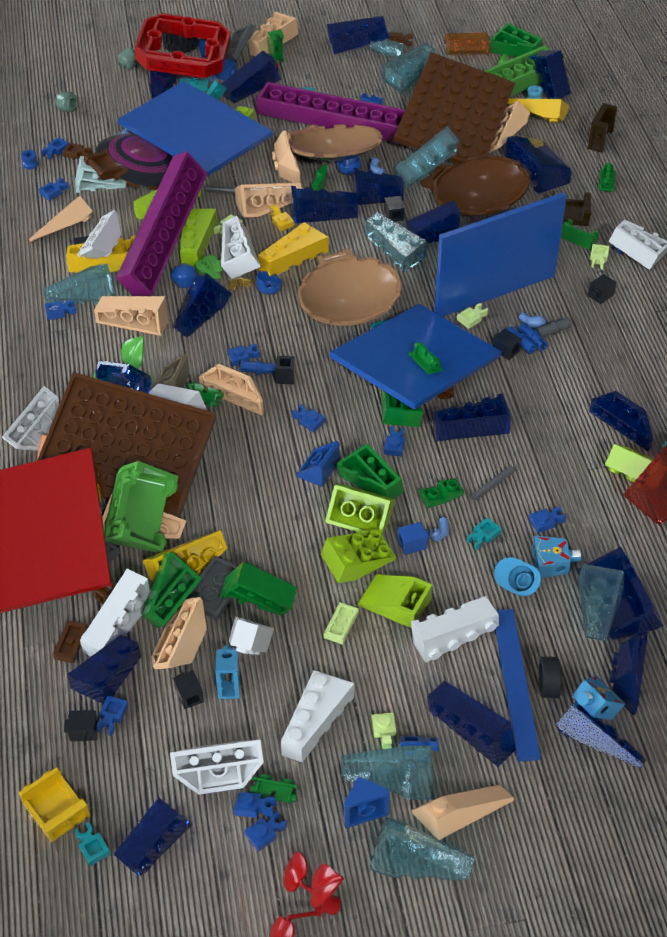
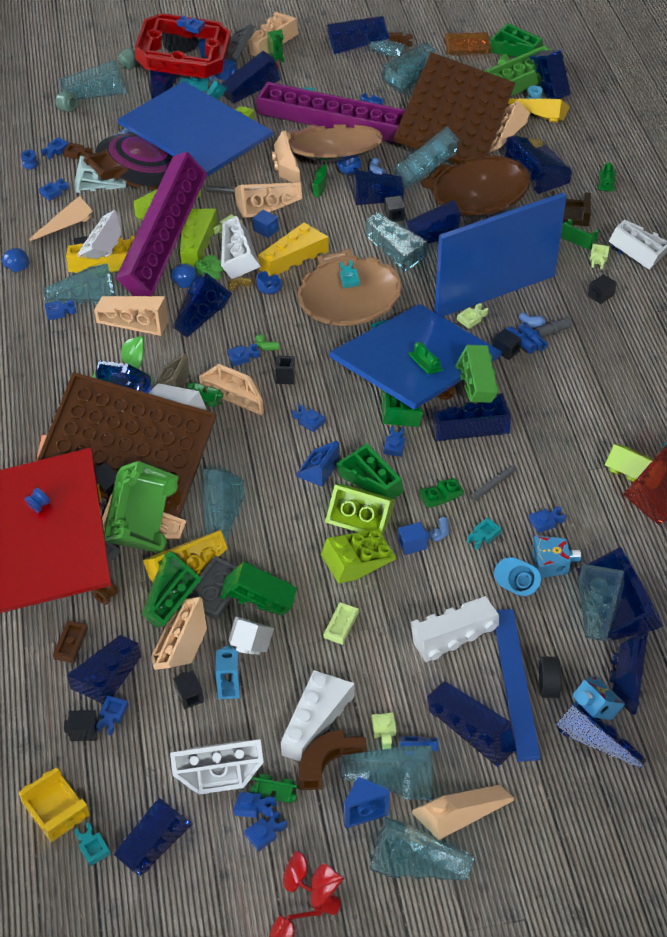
(15, 259): none -> blue hair
(33, 421): white wedge -> none
(37, 500): none -> blue wheel
(96, 82): none -> clear light blue wedge
(105, 478): none -> black brick
(118, 613): white wedge -> none
(192, 24): none -> blue plate
(221, 500): none -> clear light blue wedge
(258, 367): blue pin -> none
(264, 345): none -> bright green arm
(265, 223): none -> blue brick
(281, 220): yellow plate -> none
(321, 752): none -> reddish brown arch
(322, 205): clear blue wedge -> none
(349, 276): none -> teal plate
(397, 598): lime slope -> none
(478, 373): none -> bright green wedge
(601, 125): dark brown panel -> none
(624, 417): clear blue wedge -> none

